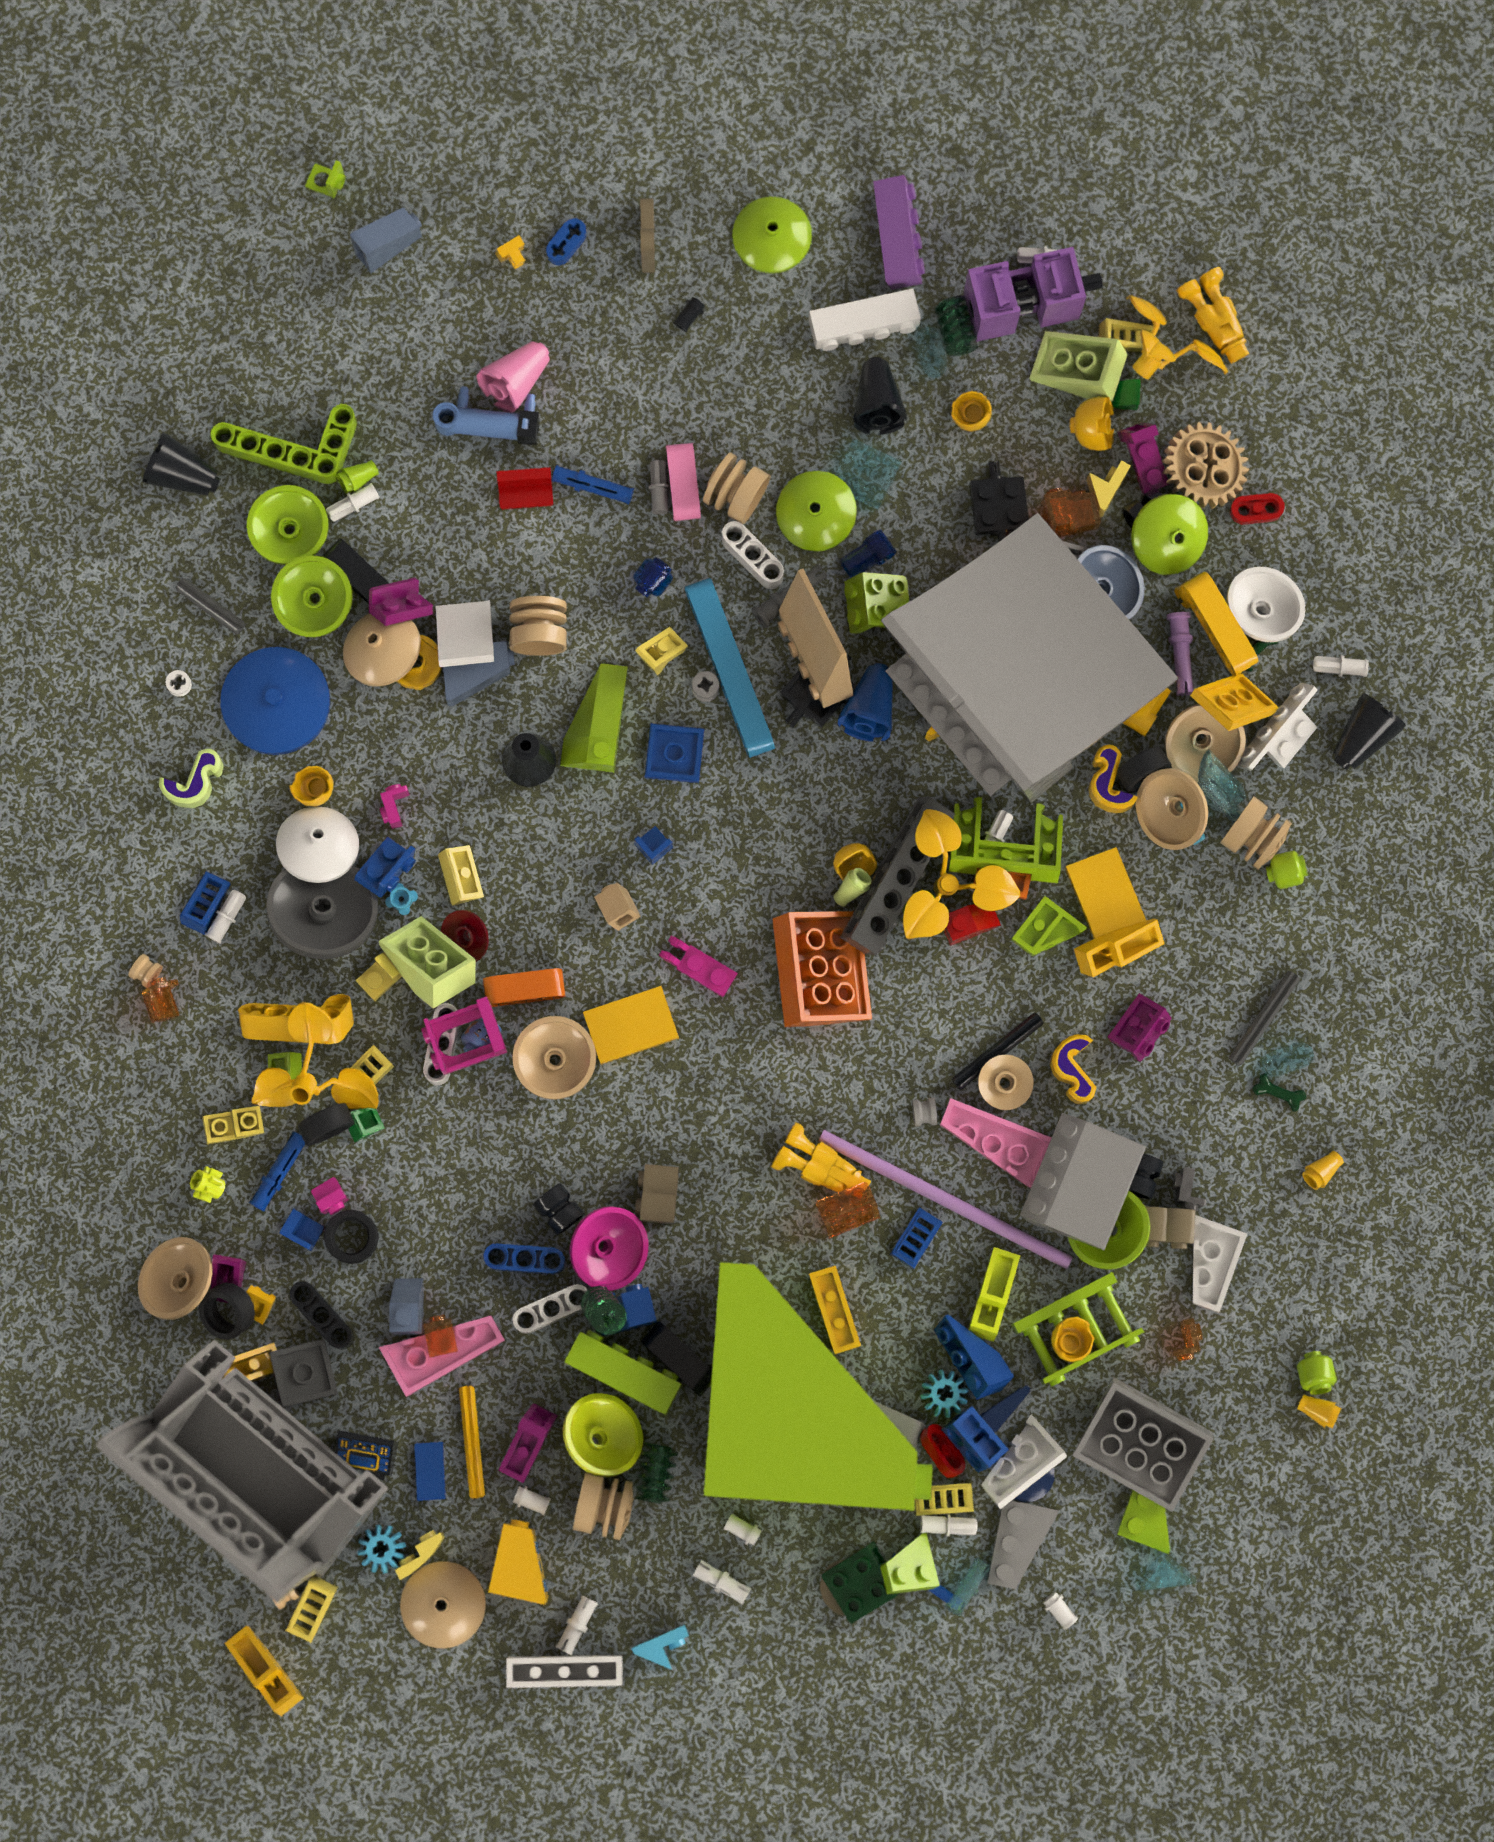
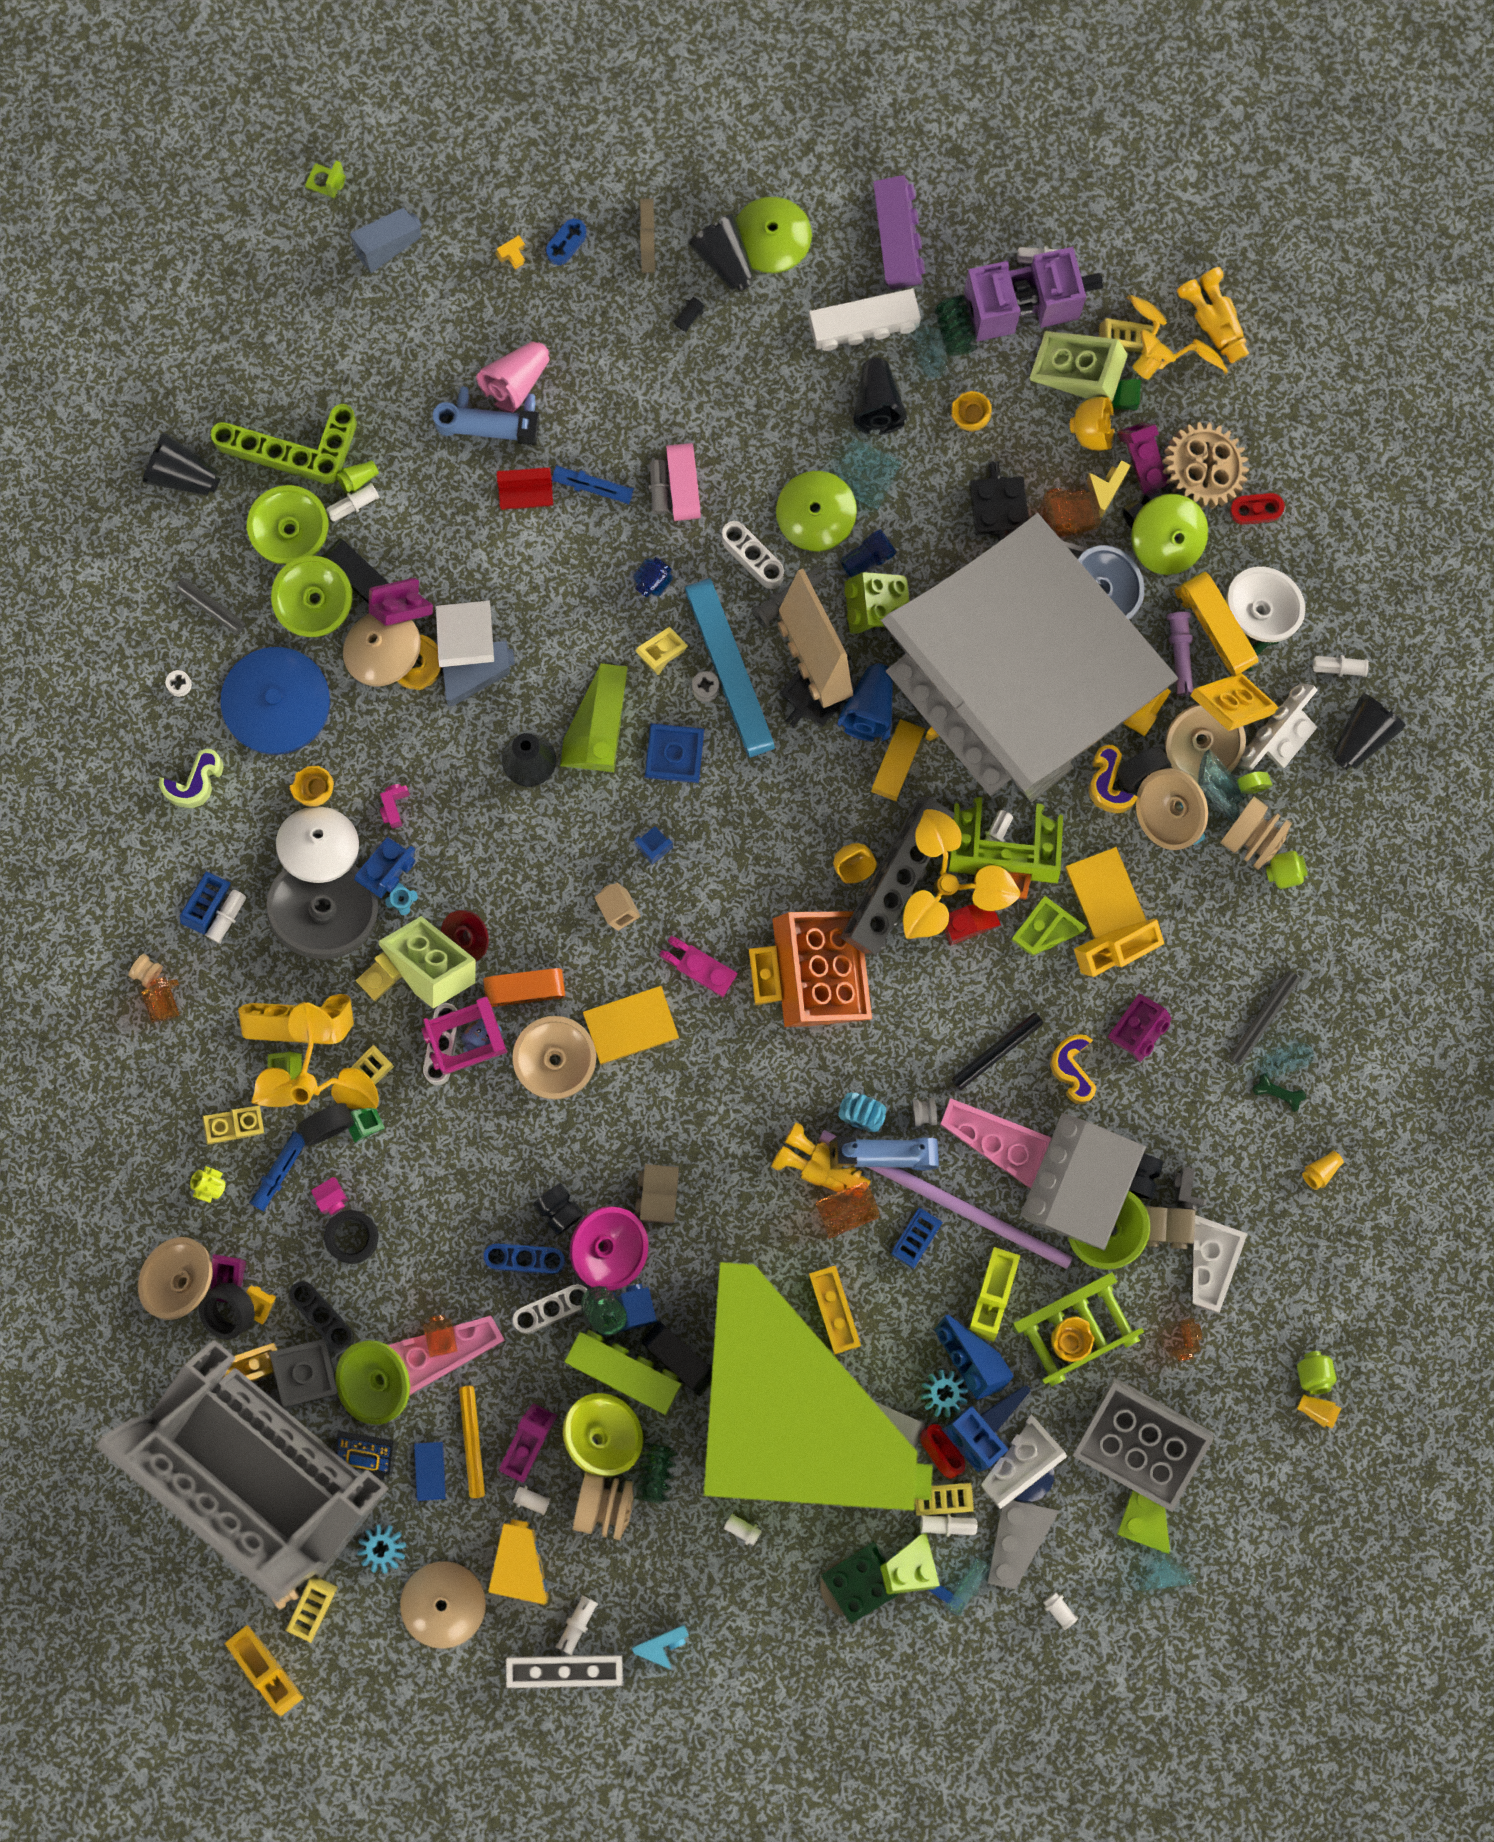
(302, 1230): blue panel -> none
(361, 1382): none -> lime dish
(407, 1307): sand blue slope -> none
(429, 1544): light yellow slope -> none
(460, 874): light yellow slope -> none
(538, 625): tan wheel -> none
(722, 1582): white pin -> none
(725, 252): none -> black cone
(738, 489): tan wheel -> none
(765, 975): none -> yellow slope
(853, 885): yellowish green cone -> none
(862, 1112): none -> medium azure gear
(898, 760): none -> yellow slope
(914, 1154): none -> medium blue piece
(1019, 1077): tan dish -> none
(1254, 782): none -> lime beam

